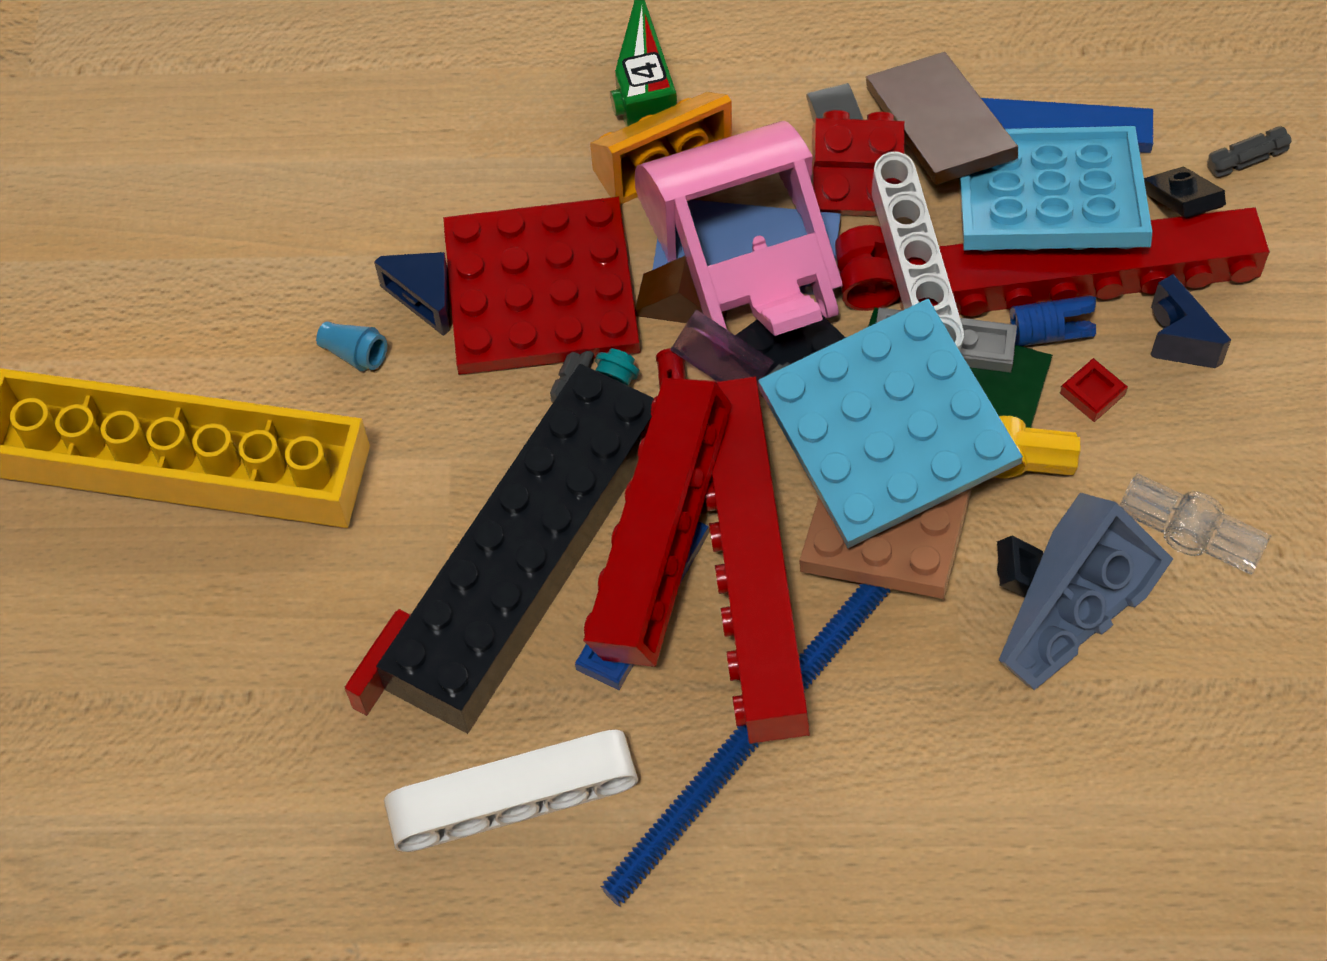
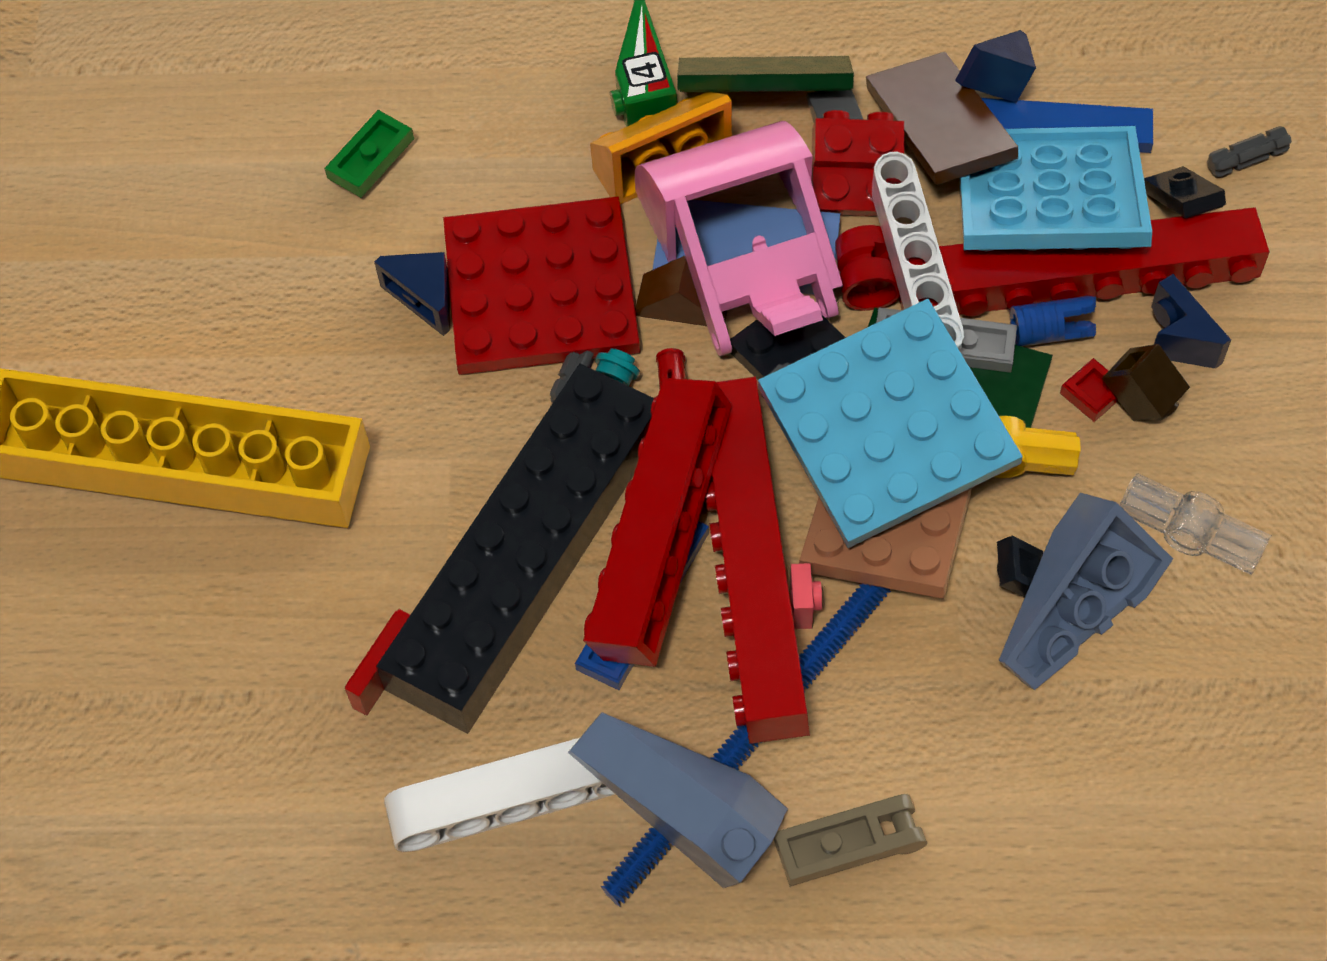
(356, 345): dark azure cone -> none
(369, 153): none -> green plate
(696, 803): none -> sand blue wedge
(719, 351): tile -> none
(765, 74): none -> tile
(805, 595): none -> coral plate
(848, 839): none -> dark tan plate
(999, 66): none -> dark blue slope
(1146, 383): none -> dark brown brick

